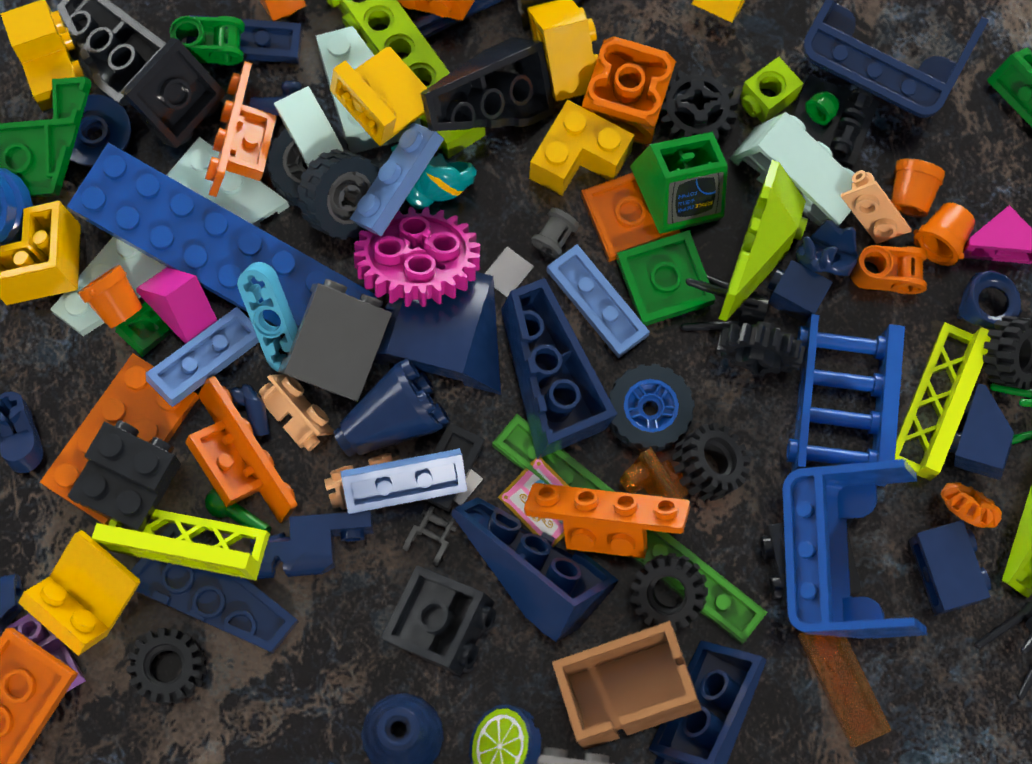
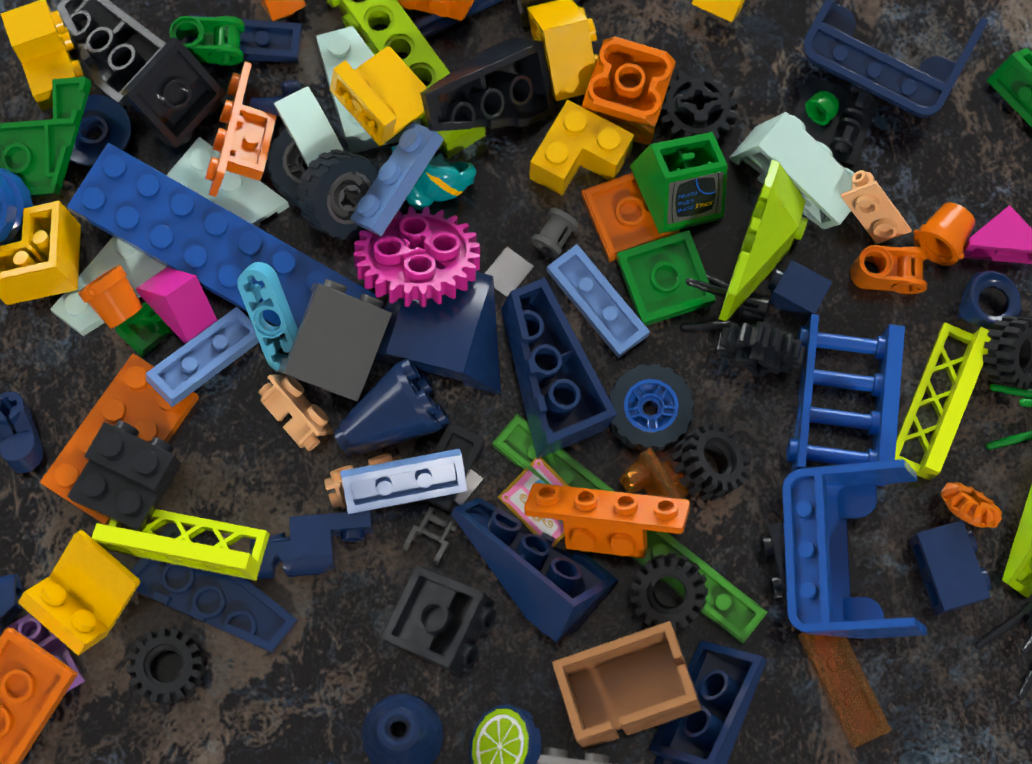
(217, 508): green bar -> none
(234, 457): orange bracket -> none
(254, 406): dark blue arm -> none
(780, 80): lime brick -> none
(829, 250): dark blue piece -> none
(916, 186): orange piece -> none
(986, 437): dark blue slope -> none

